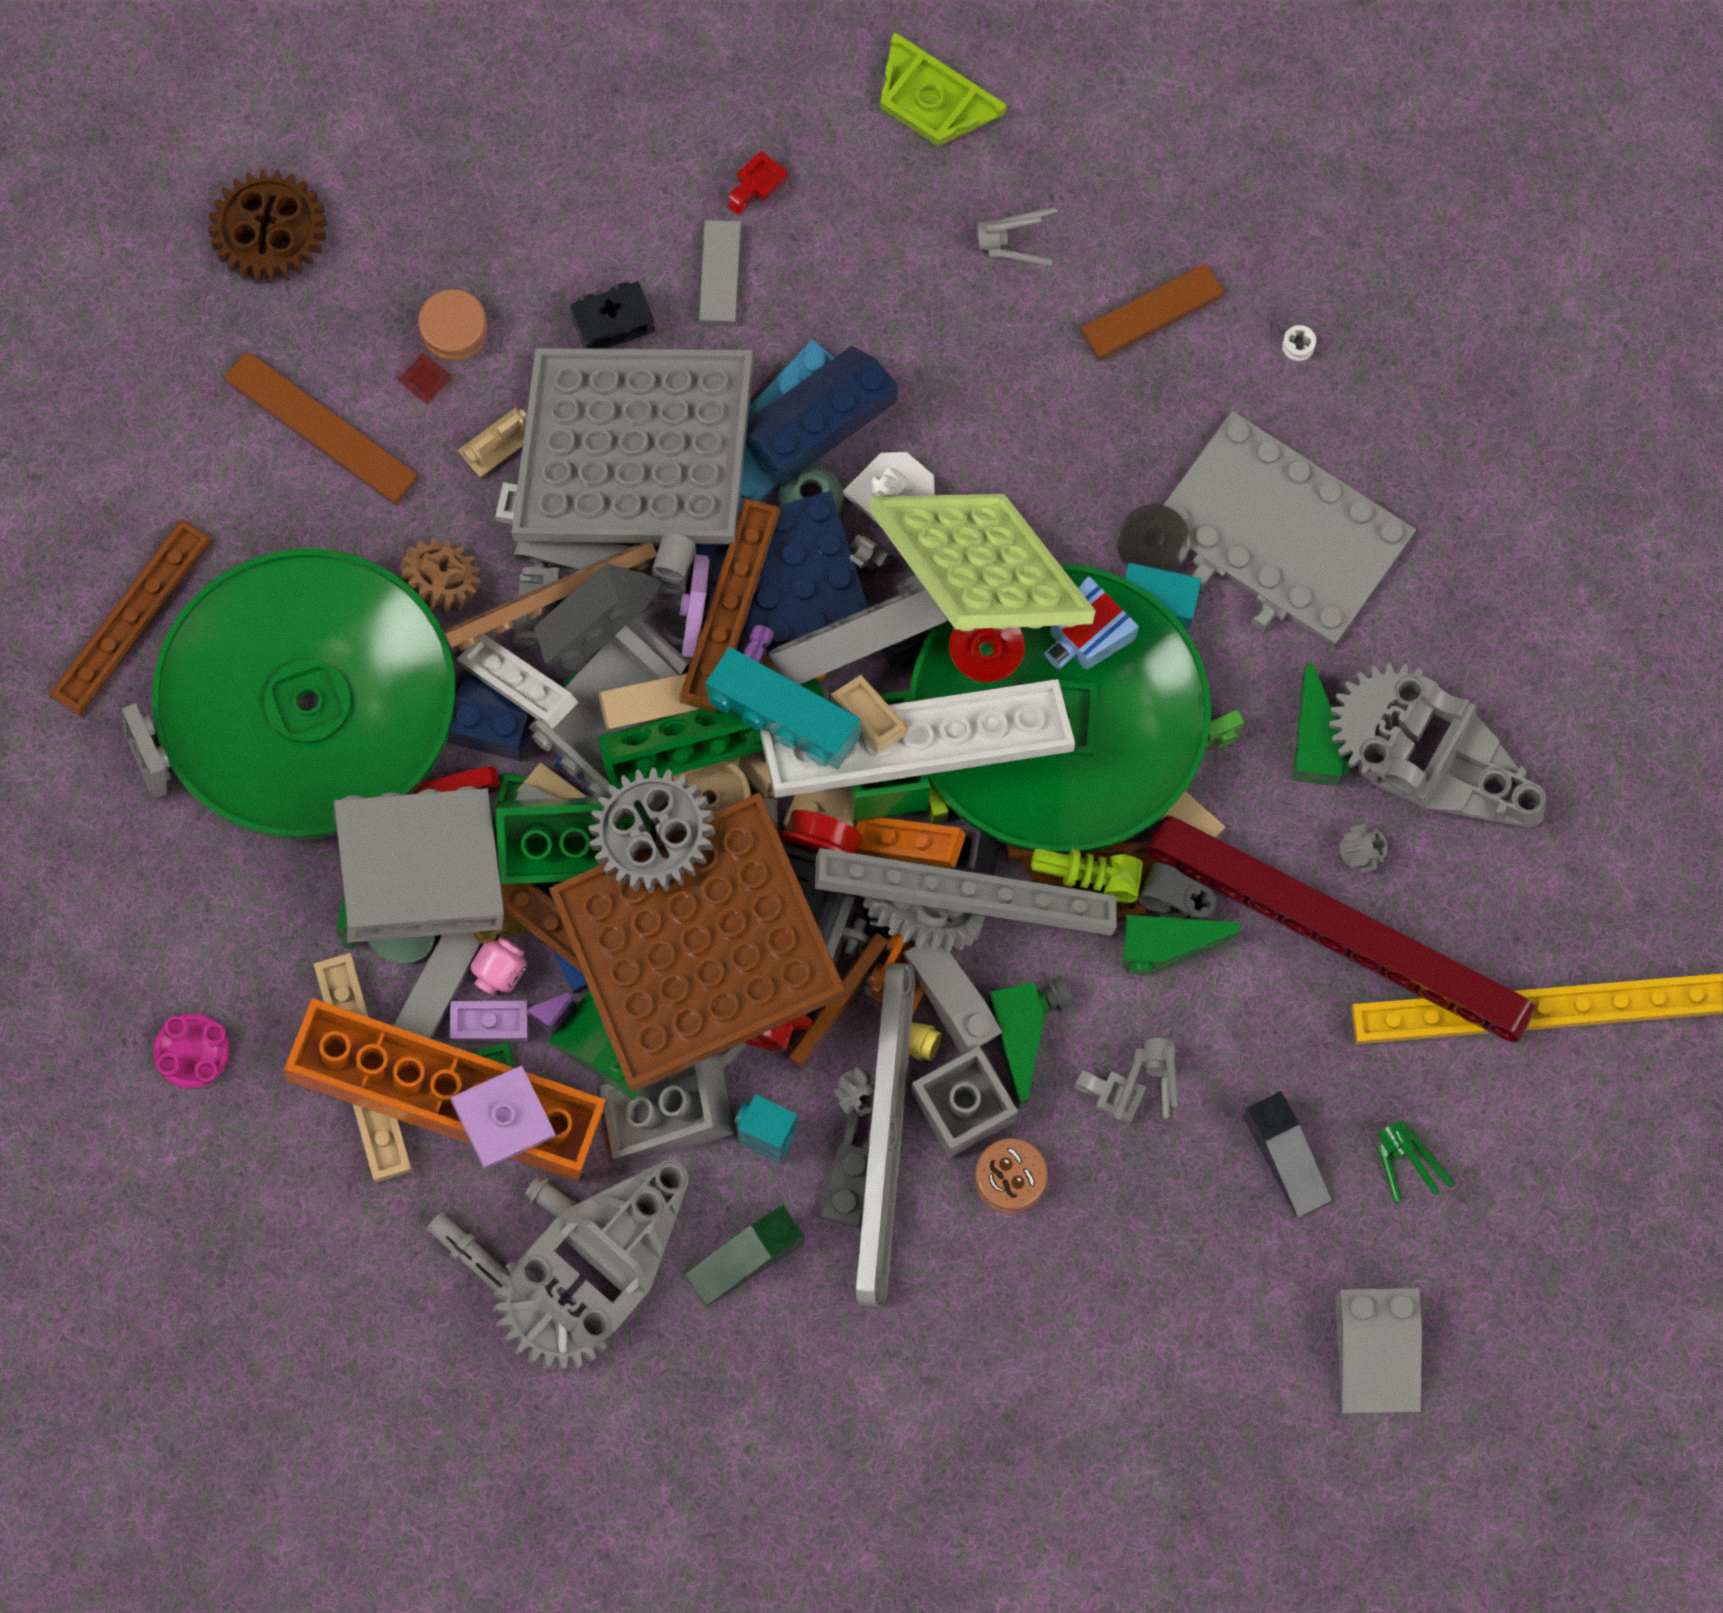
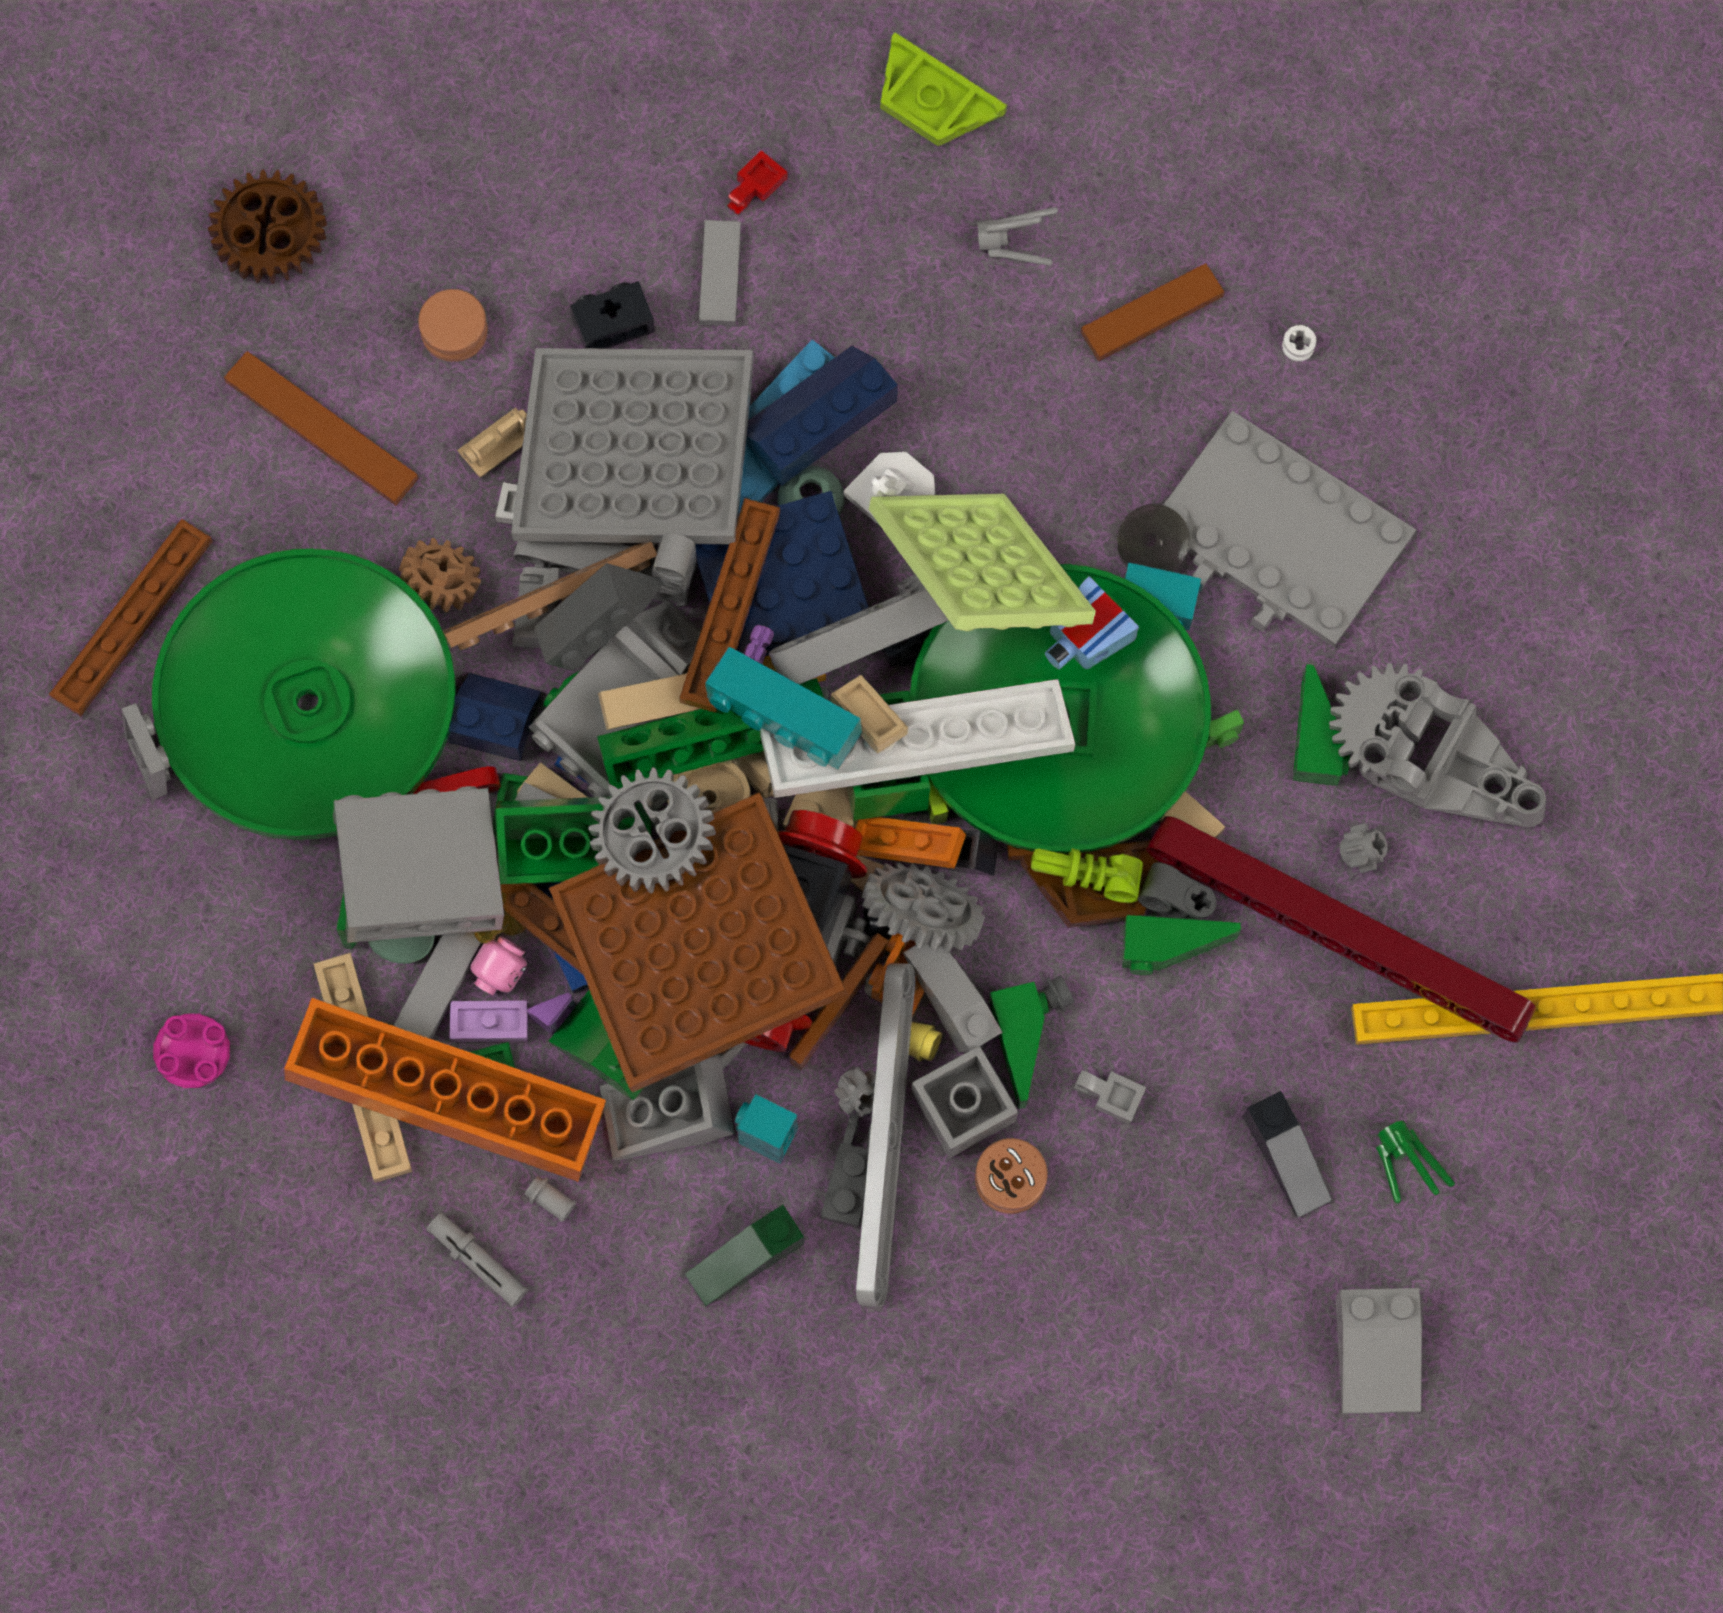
(424, 378): clear red tile -> none
(502, 1117): lavender plate -> none
(517, 681): white plate -> none
(615, 1241): light grey connector -> none
(693, 605): lavender plate -> none
(869, 553): light grey plate -> none
(965, 891): light grey plate -> none
(1007, 653): red dish -> none
(1159, 1061): light grey plant -> none

